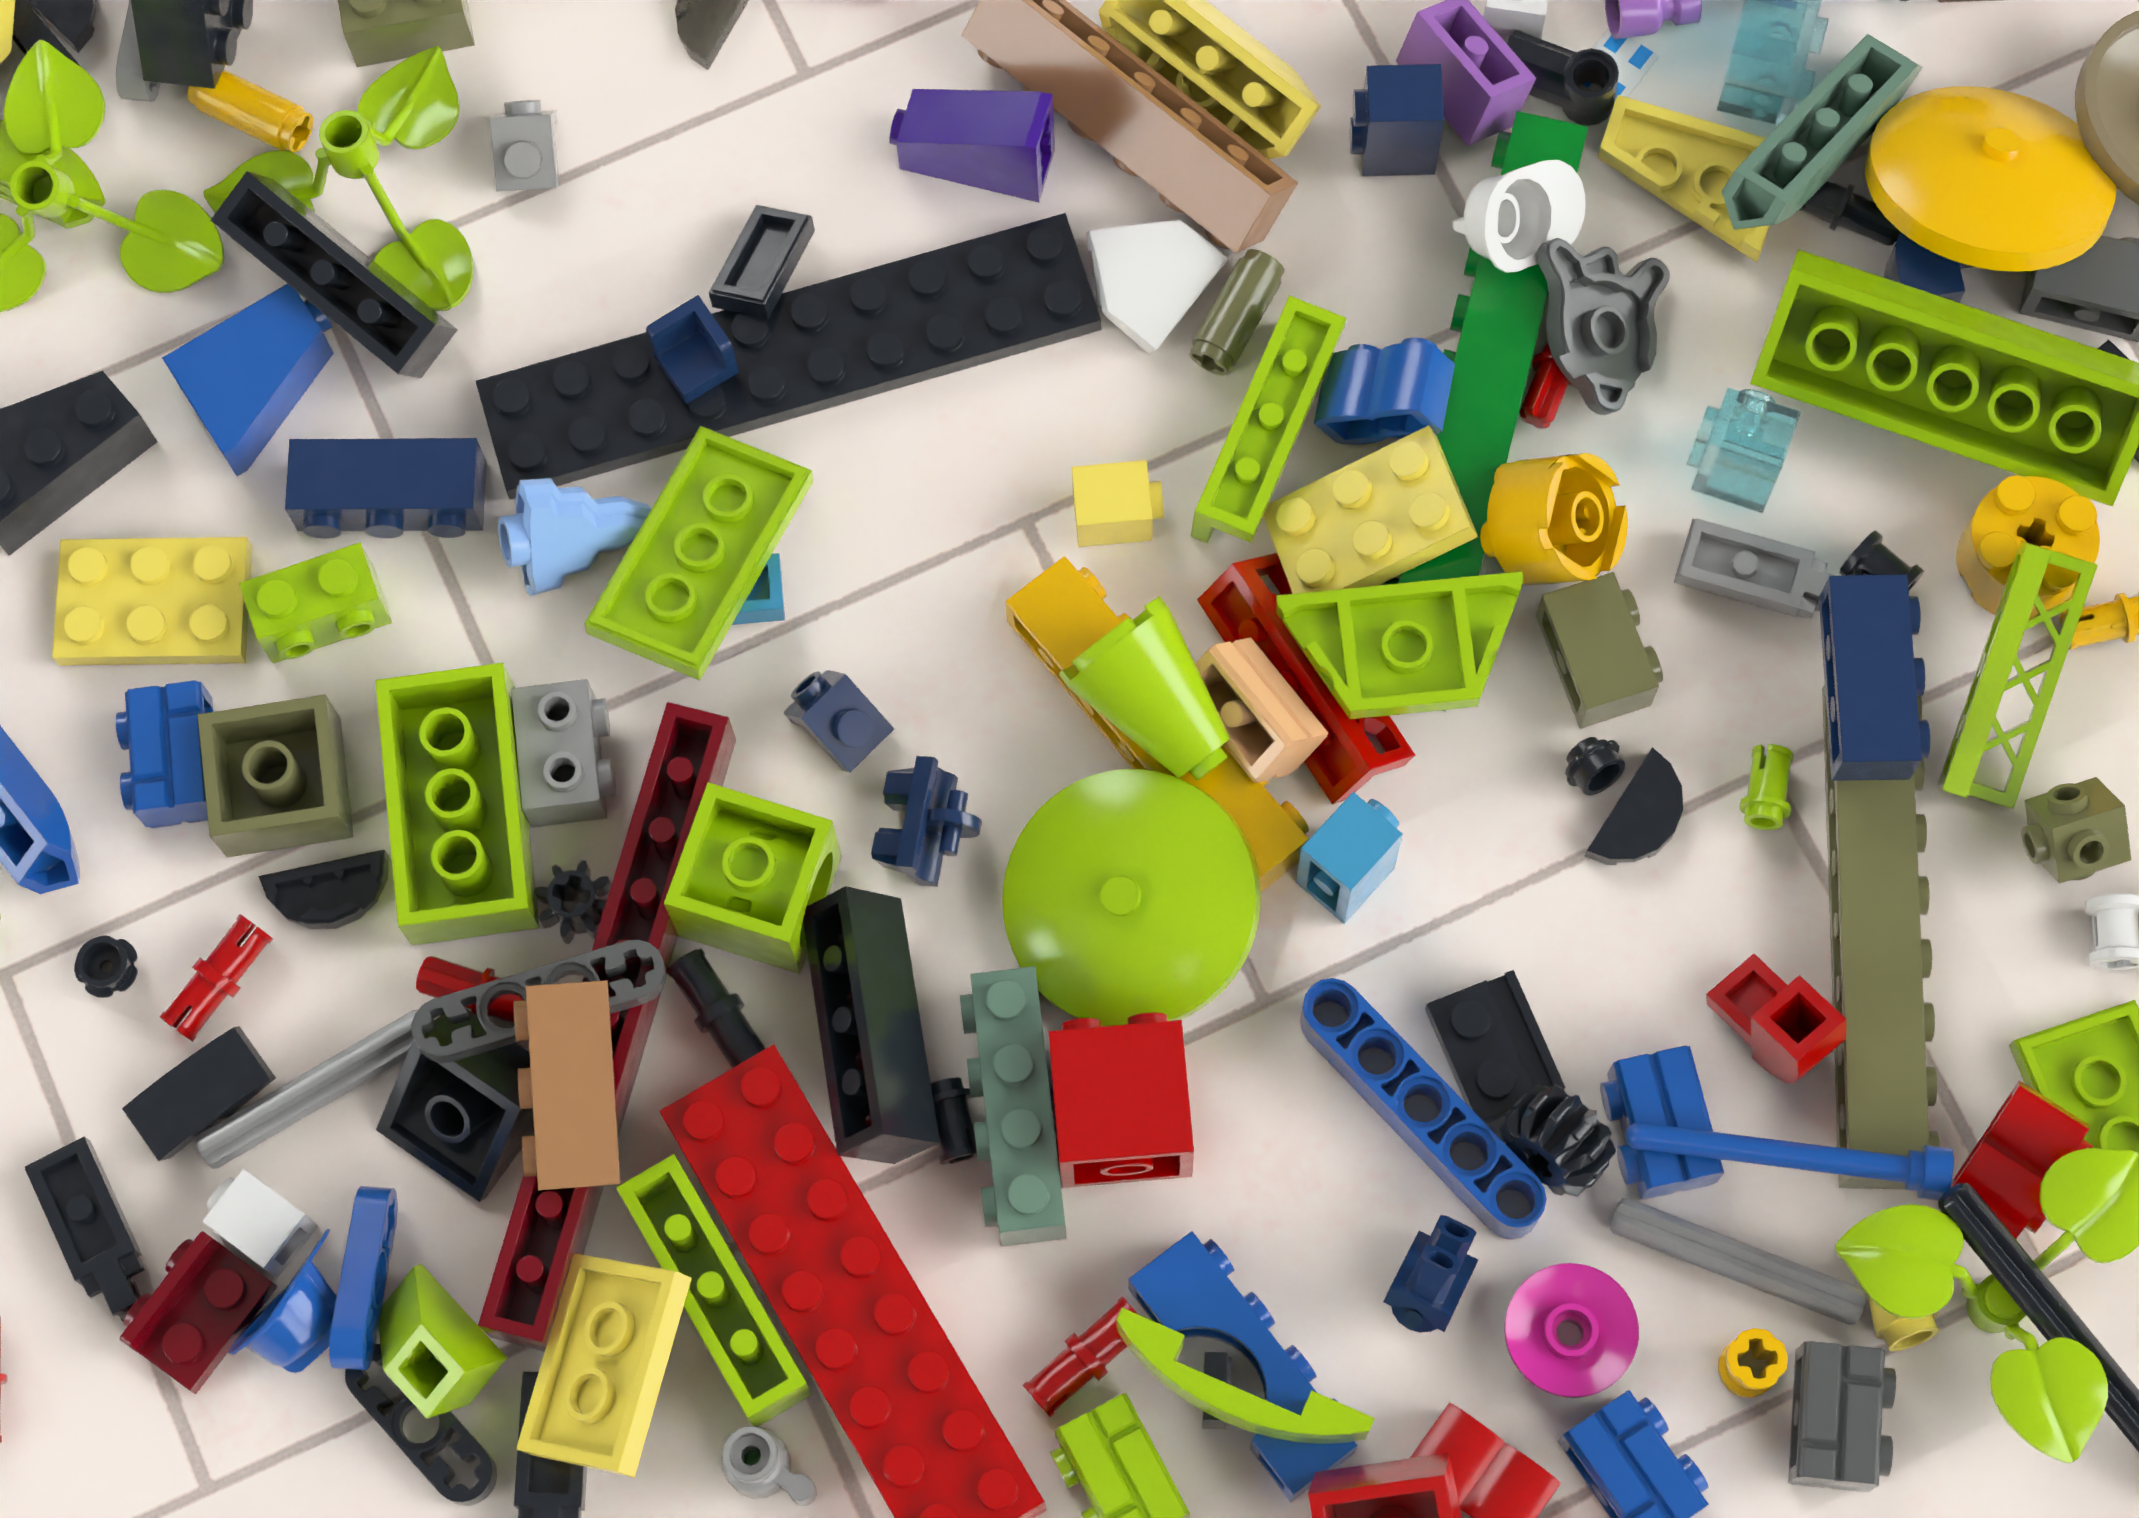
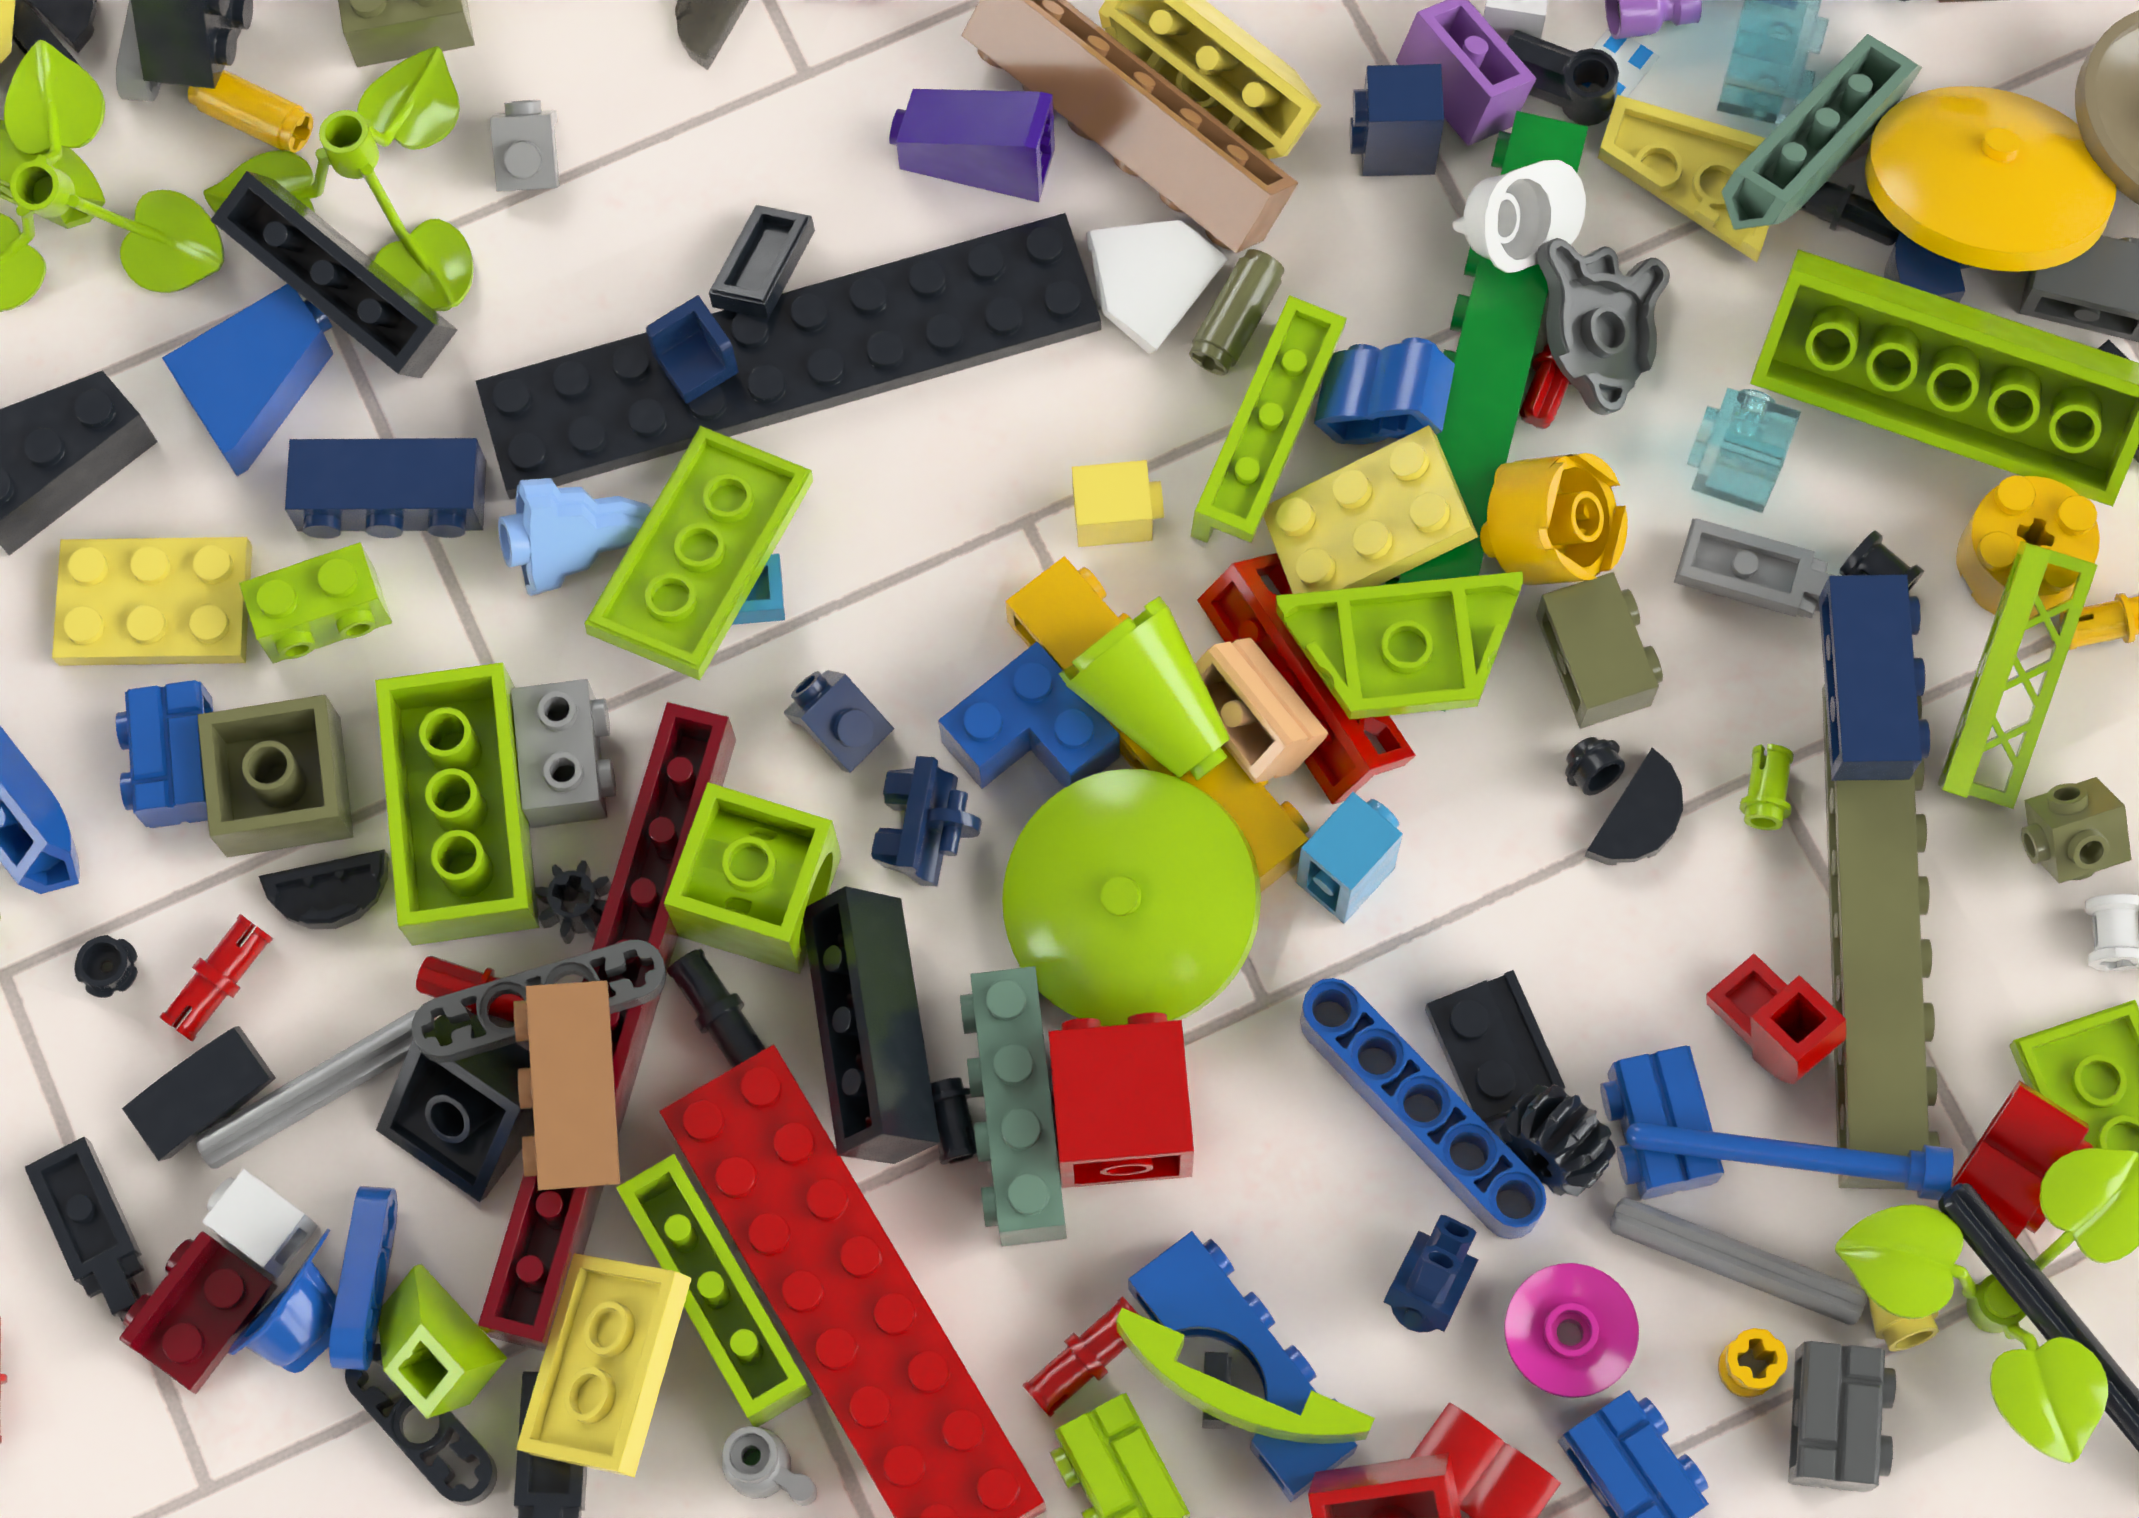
(1025, 711): none -> blue brick

